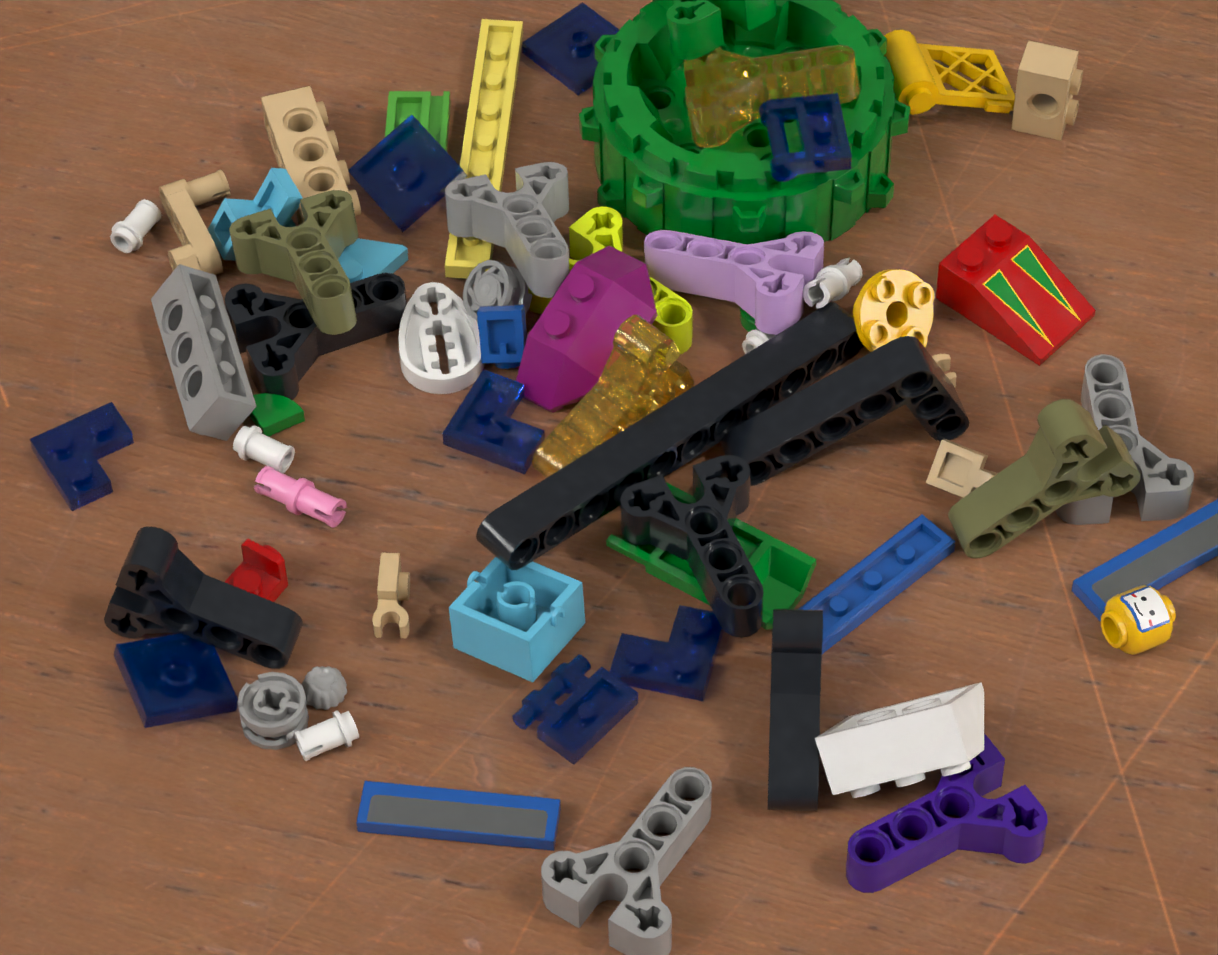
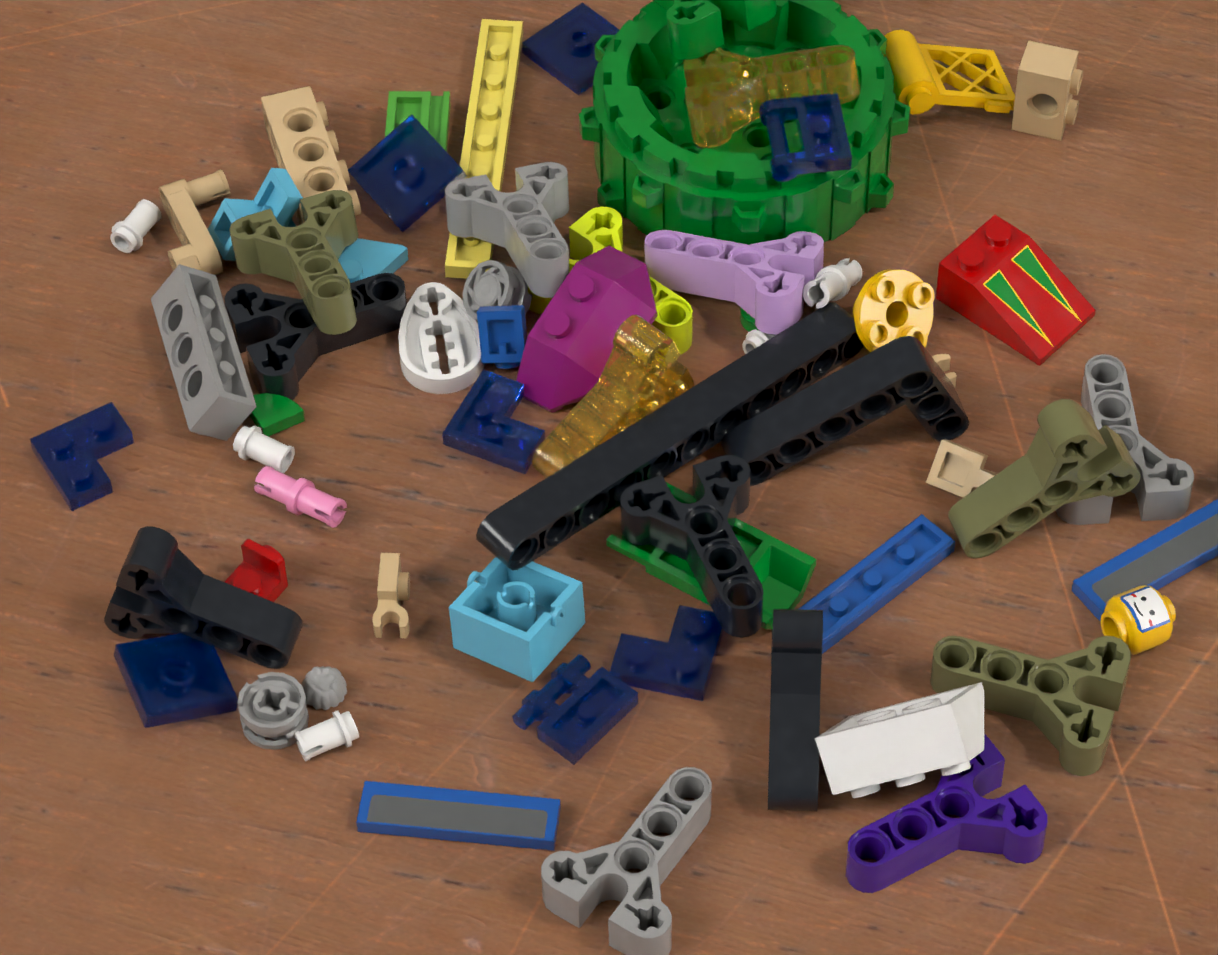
(1071, 678): none -> olive beam

